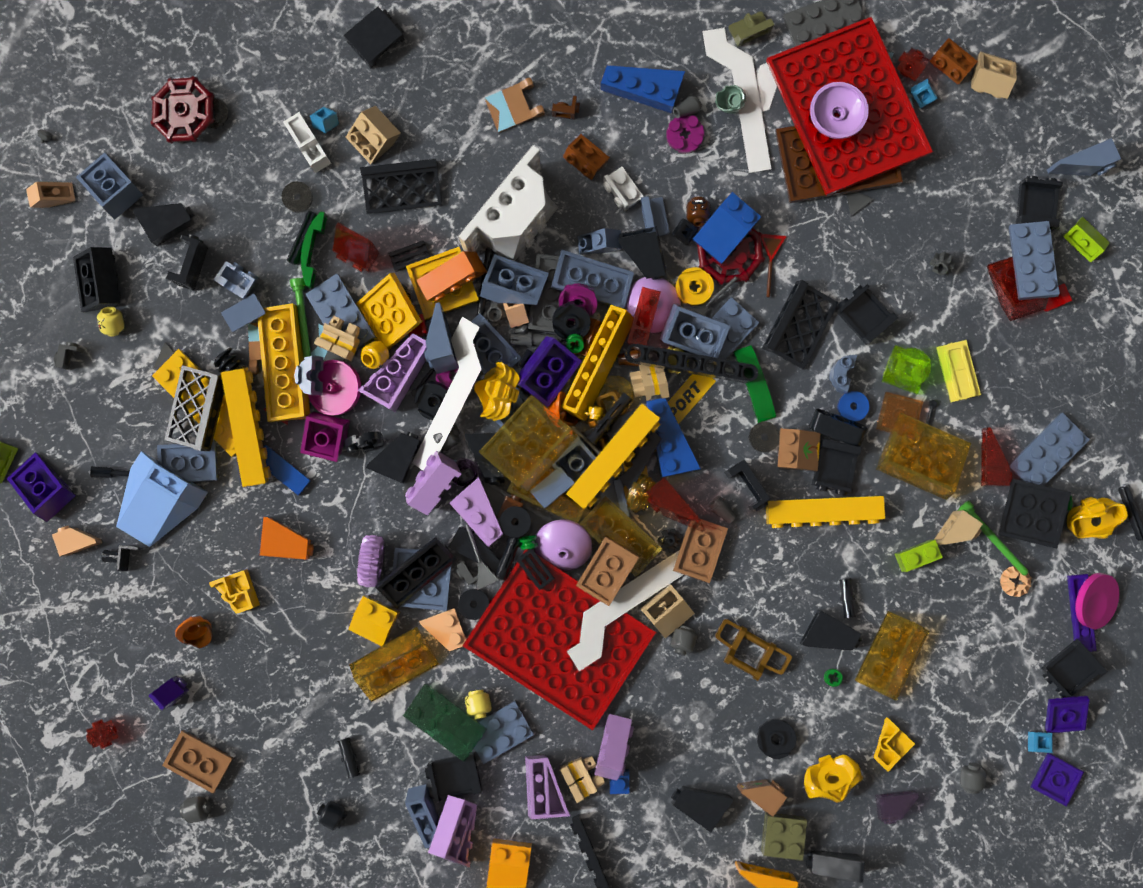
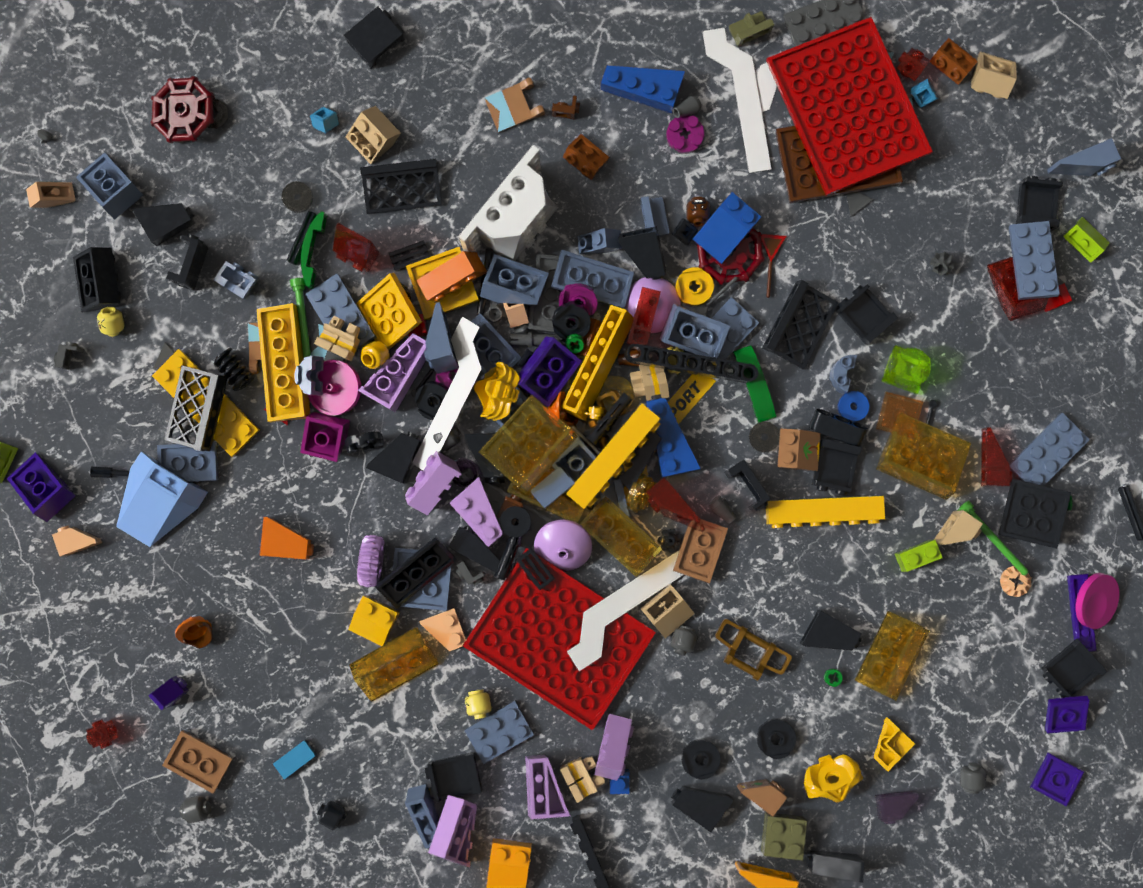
(121, 556): black bracket -> none
(237, 591): yellow slope -> none
(243, 312): sand blue panel -> none
(245, 426): yellow brick -> none
(286, 472): blue tile -> none
(294, 759): none -> dark azure tile
(307, 142): white slope -> none
(348, 758): black pin -> none
(445, 722): clear green plate -> none
(473, 595): black piece -> none
(485, 574): dark grey piece -> none
(528, 542): green bush -> none
(607, 570): medium nougat plate -> none
(622, 188): white bracket -> none
(710, 764): none -> black plate
(731, 99): sand green hair -> none
(839, 99): lavender dish -> none
(847, 598): black pin -> none
(958, 371): light yellow piece -> none
(1040, 742): dark azure slope -> none
(1110, 512): yellow piece -> none

